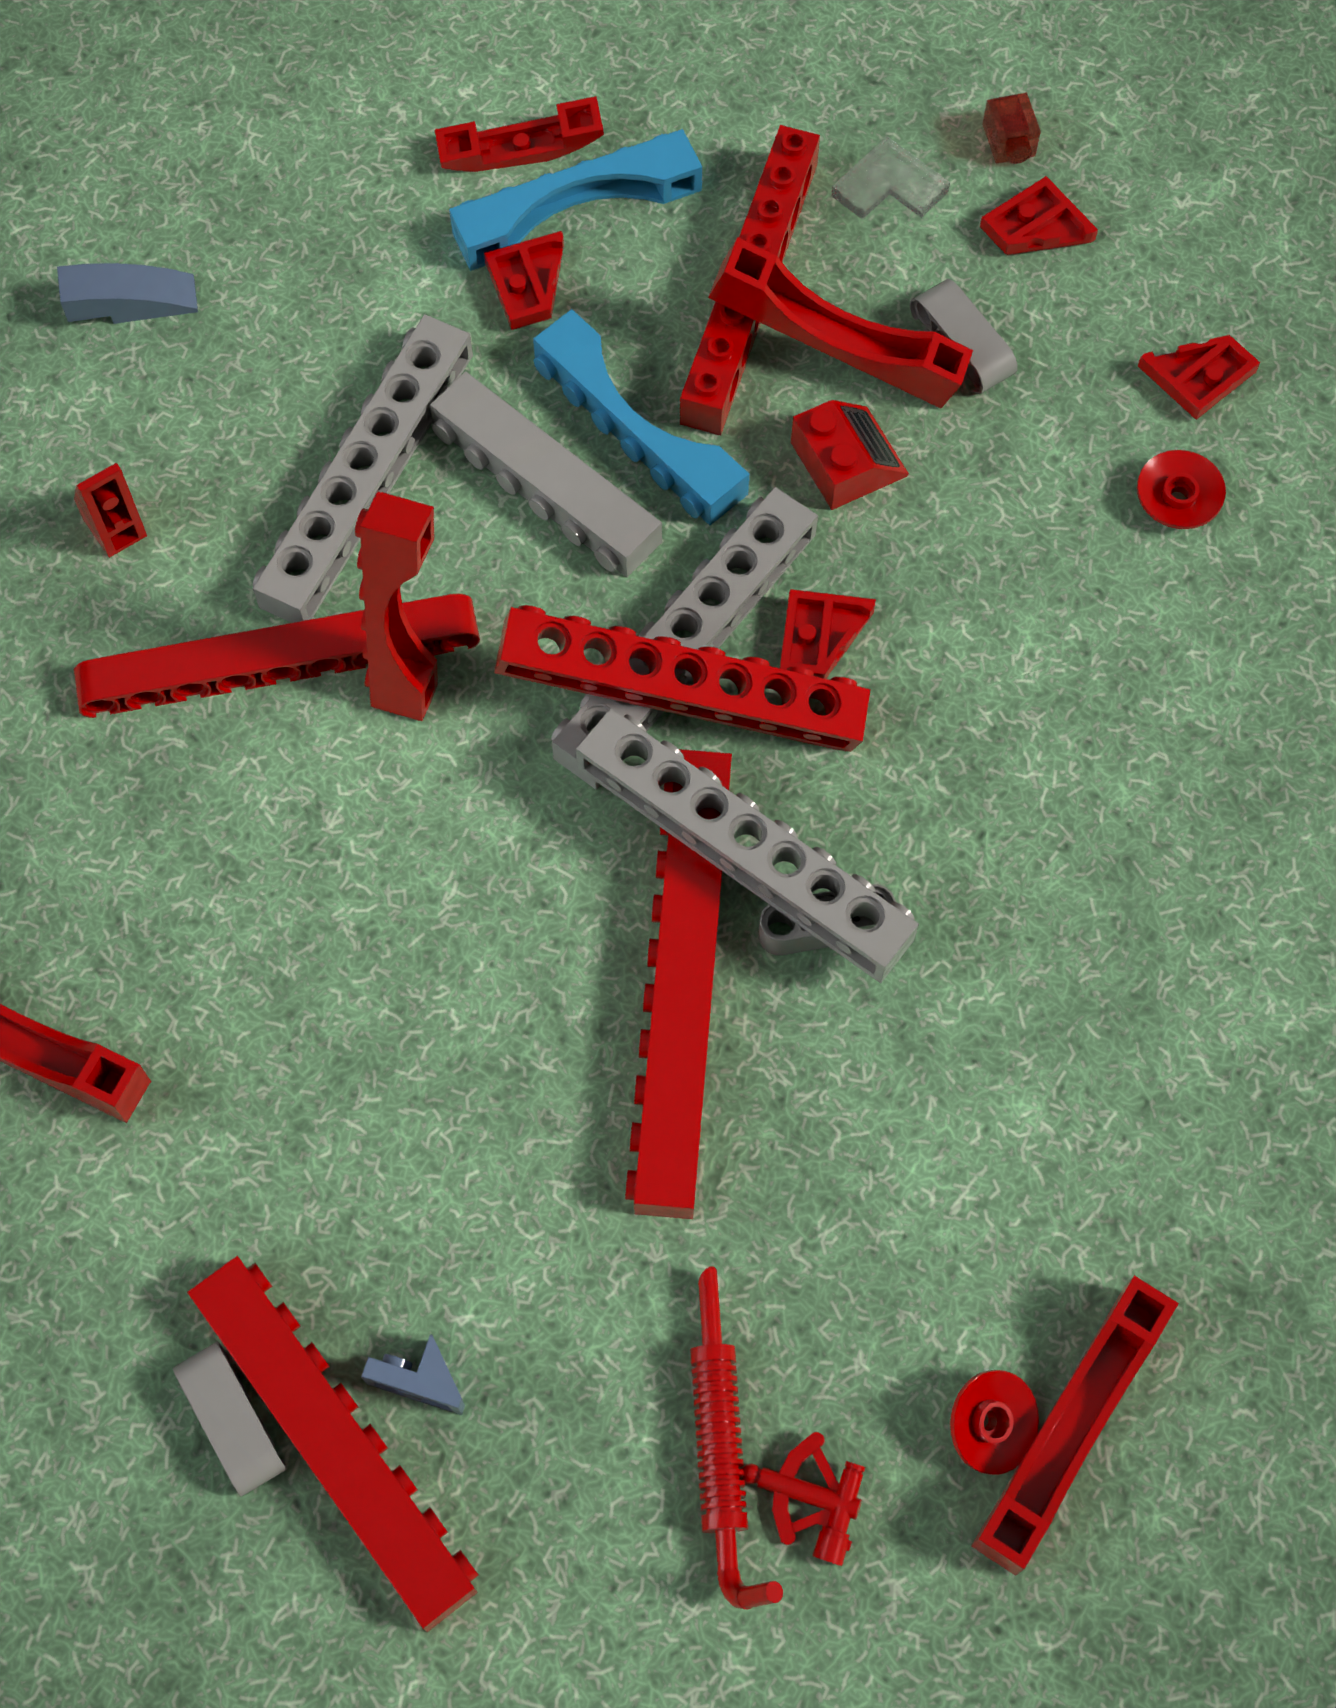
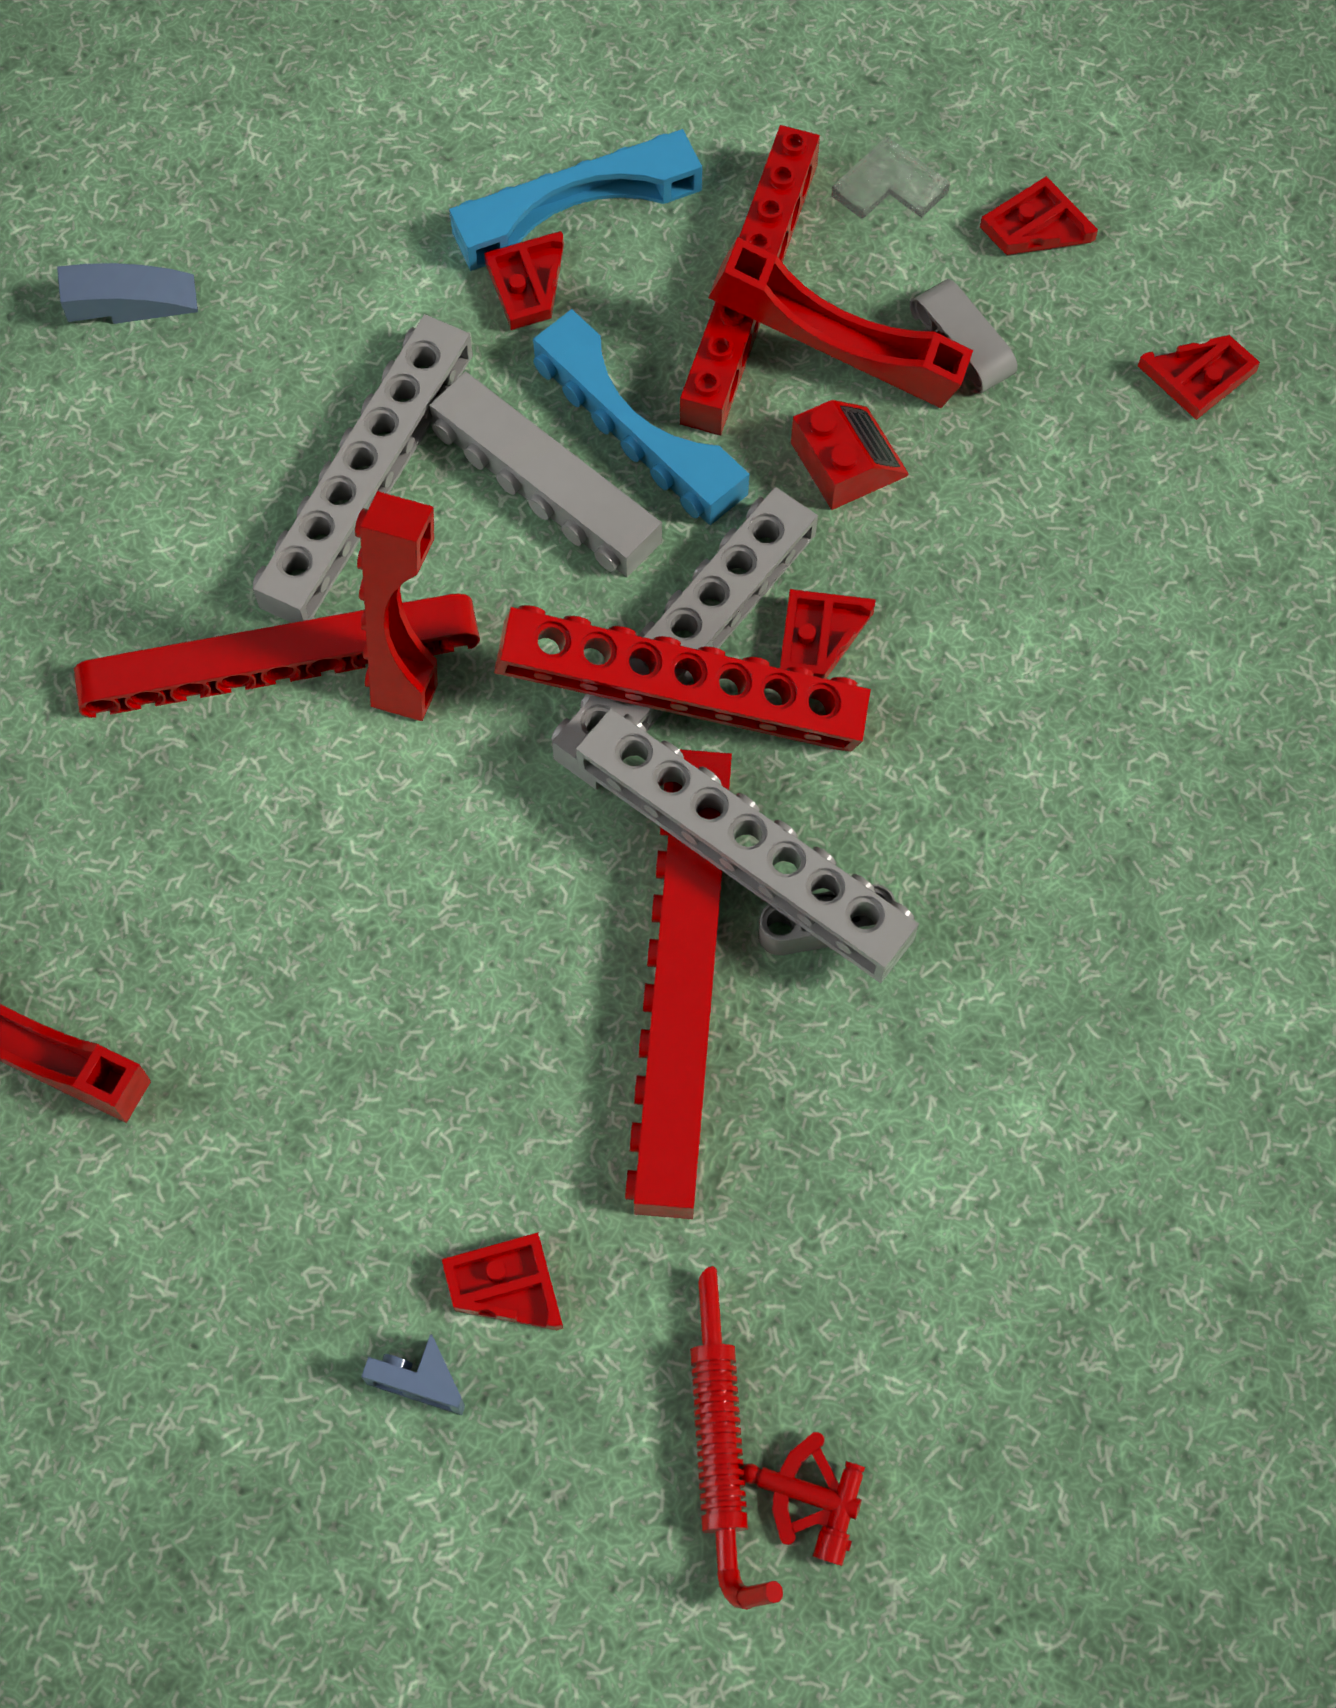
(110, 510): red slope -> none
(229, 1419): light grey beam -> none
(333, 1444): red brick -> none
(505, 1283): none -> red wing
(521, 143): red slope -> none
(1010, 1426): red dish -> none
(1011, 128): clear red brick -> none
(1074, 1425): red arch -> none
(1183, 473): red dish -> none

